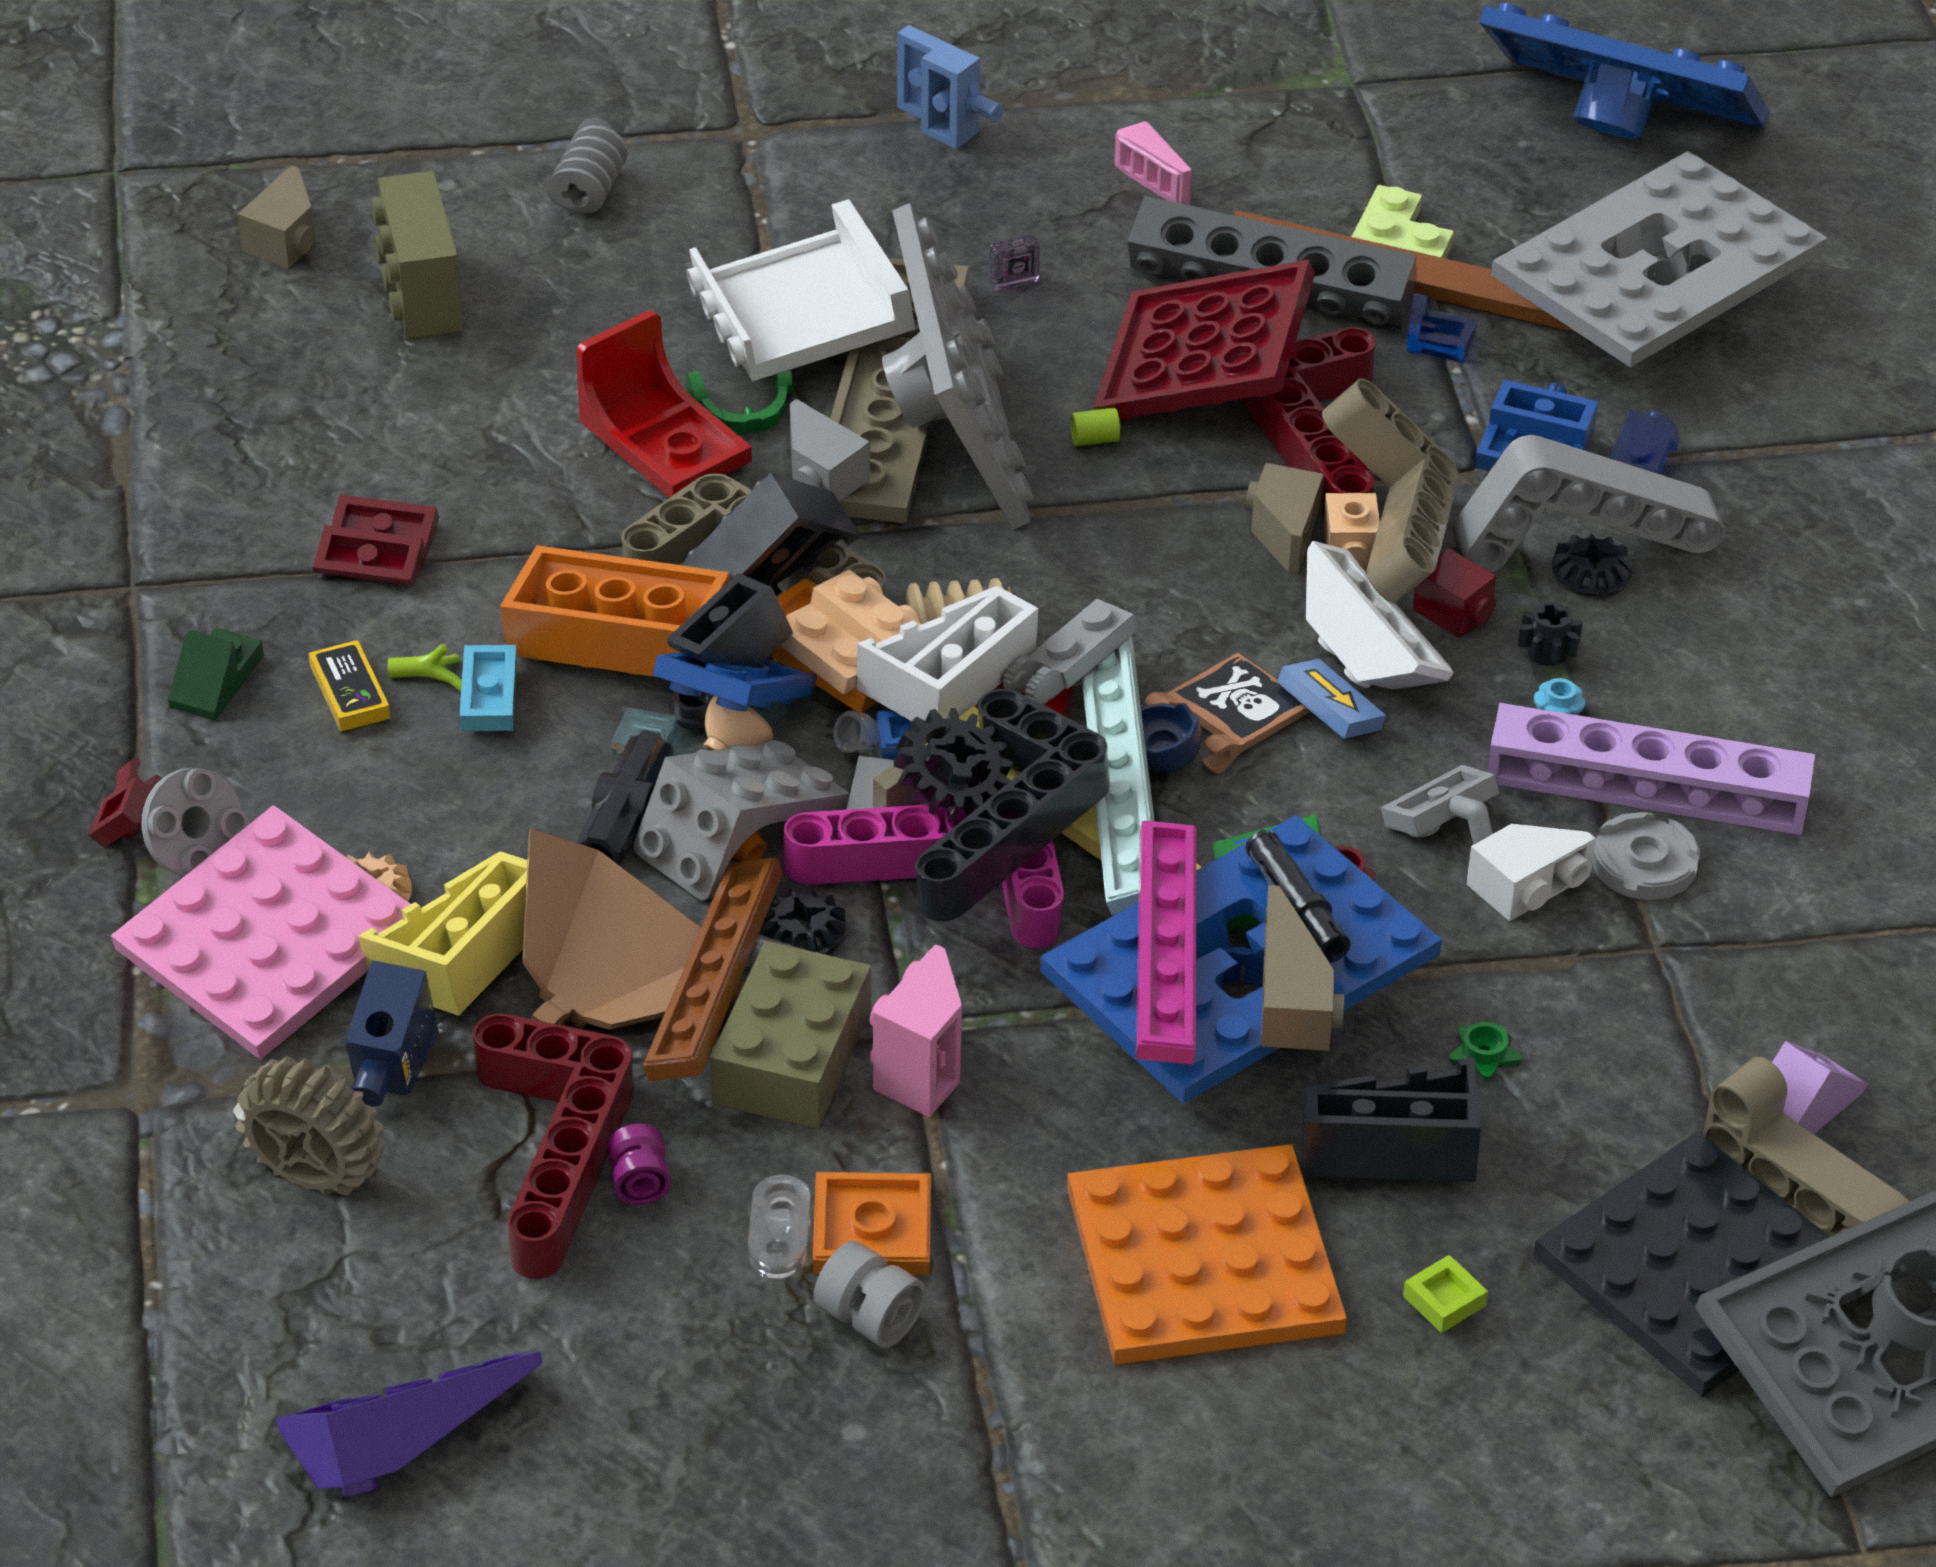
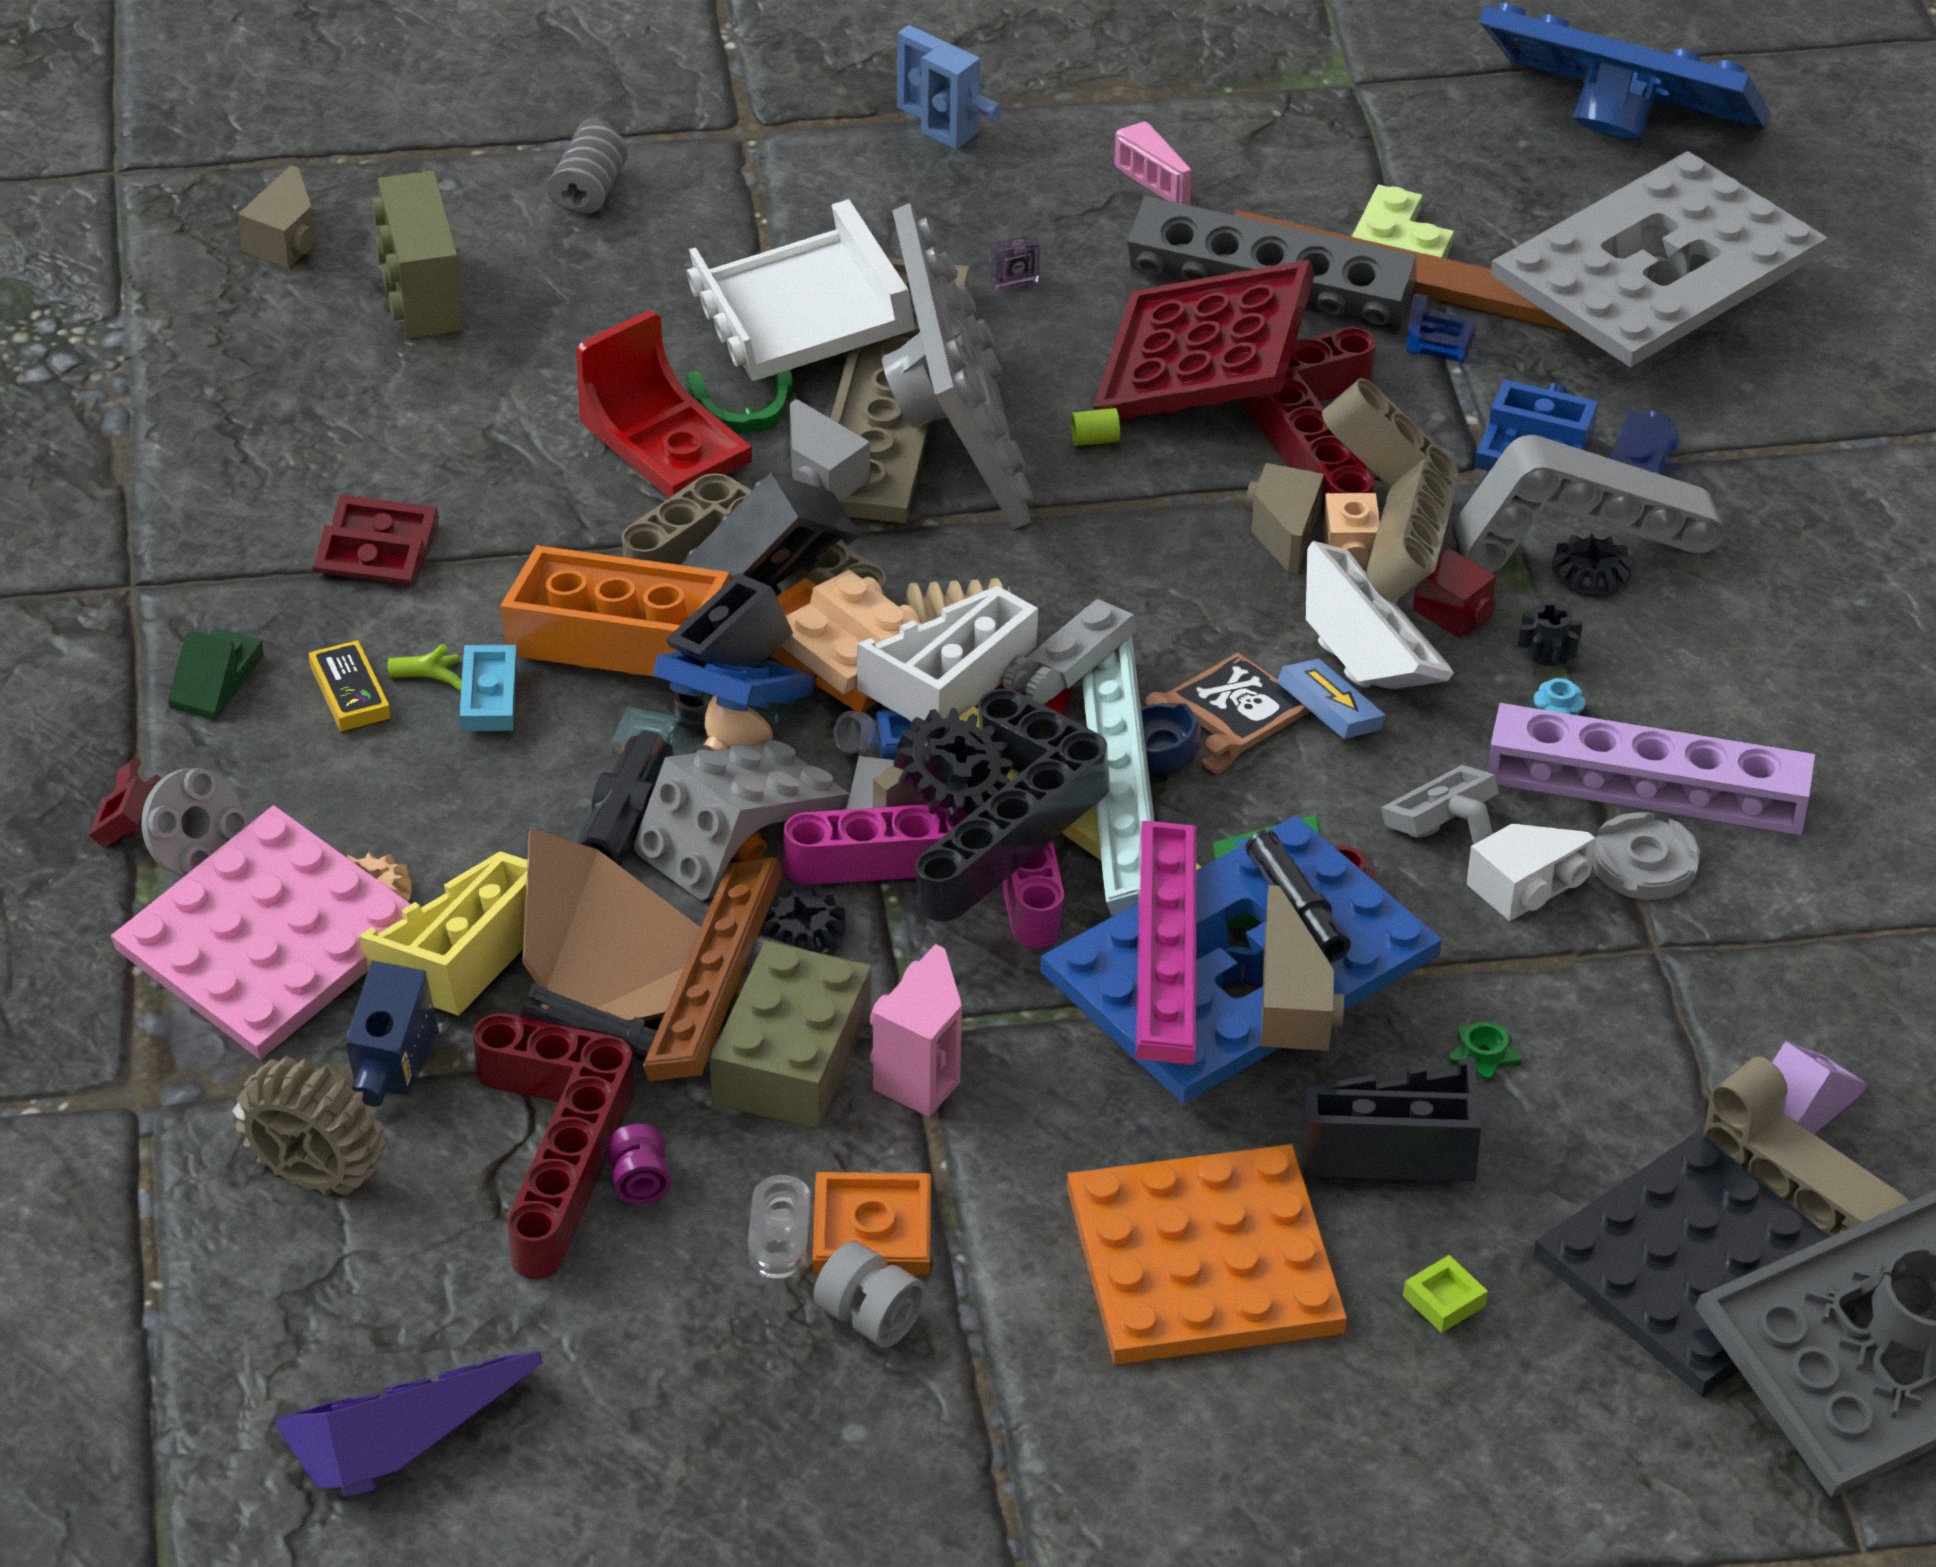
(581, 1016): none -> black pin

